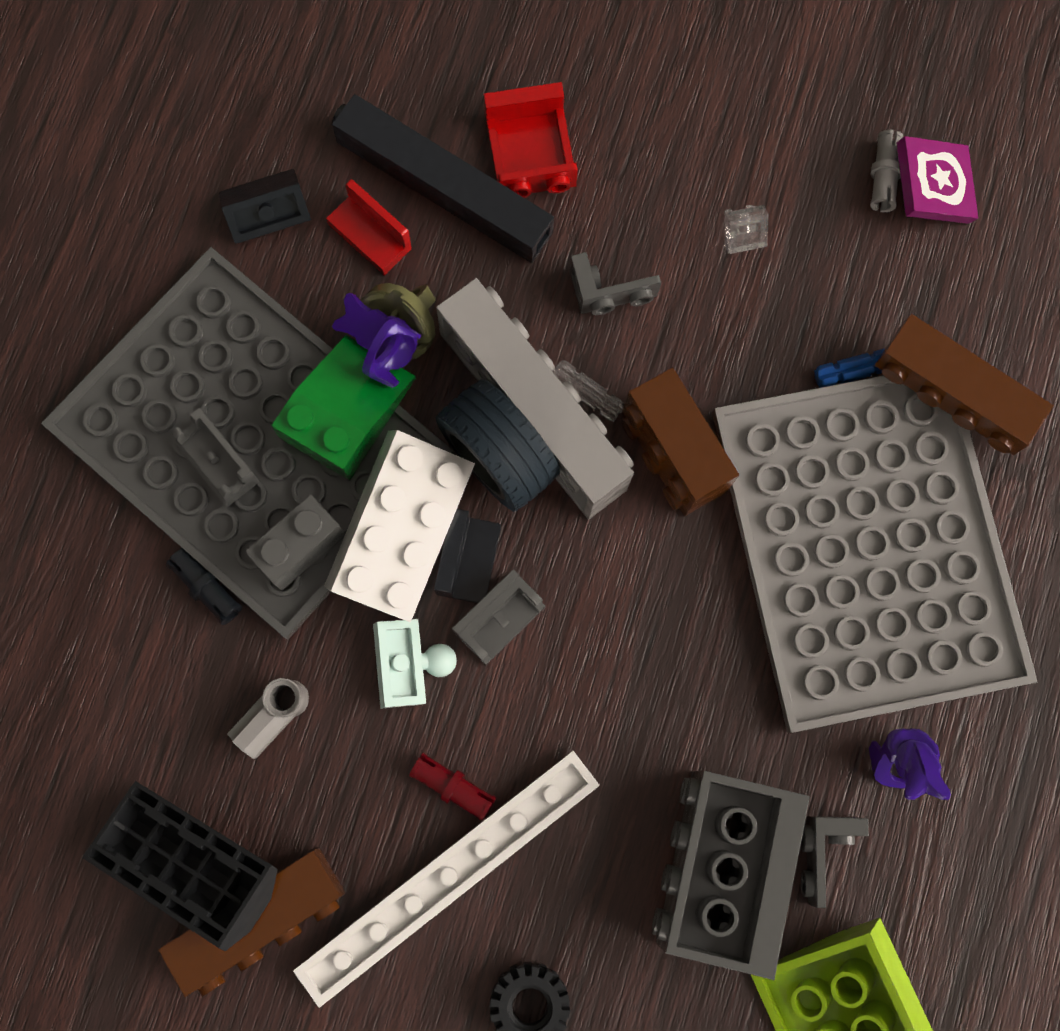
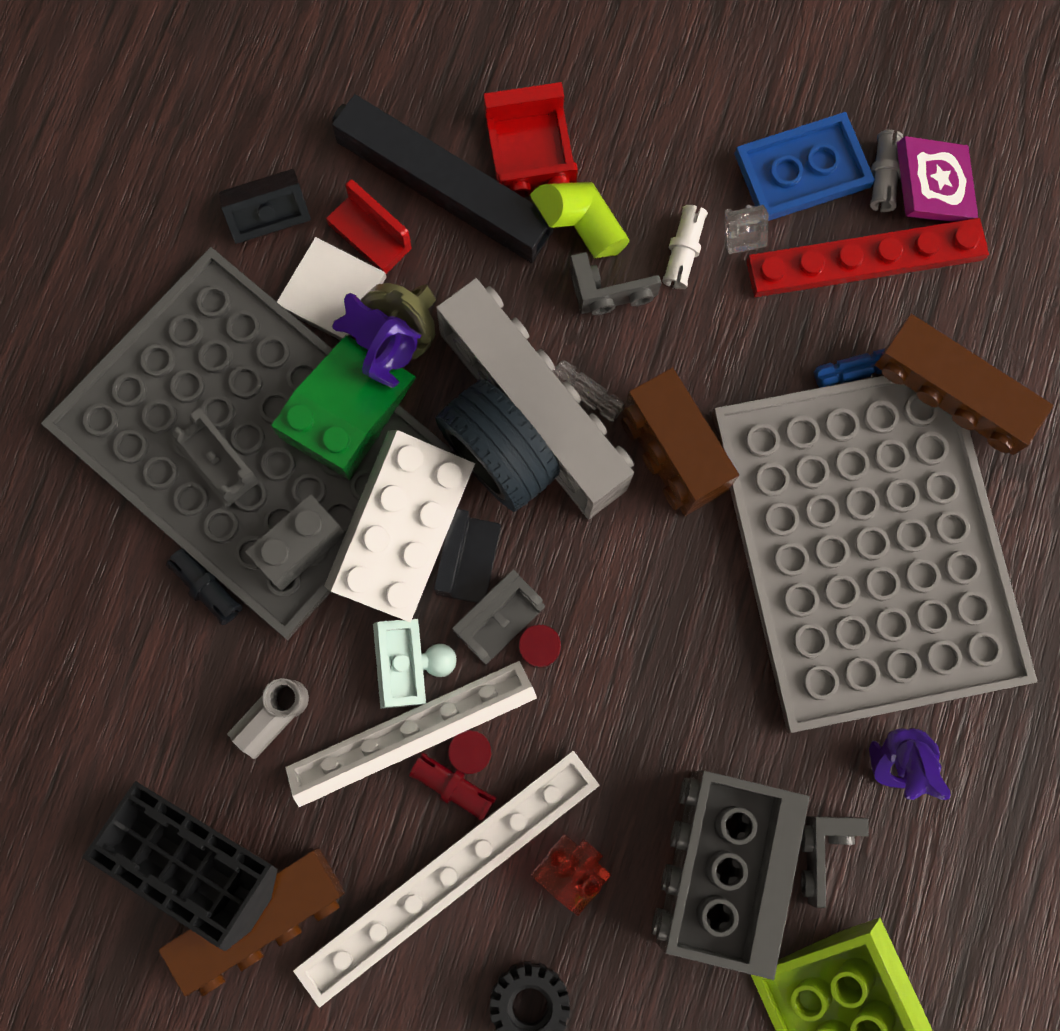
(322, 282): none -> white tile
(409, 733): none -> white plate
(470, 752): none -> dark red tile
(539, 646): none -> dark red tile
(572, 873): none -> clear red brick
(585, 209): none -> lime brick
(684, 247): none -> white pin
(804, 166): none -> blue plate
(867, 257): none -> red plate

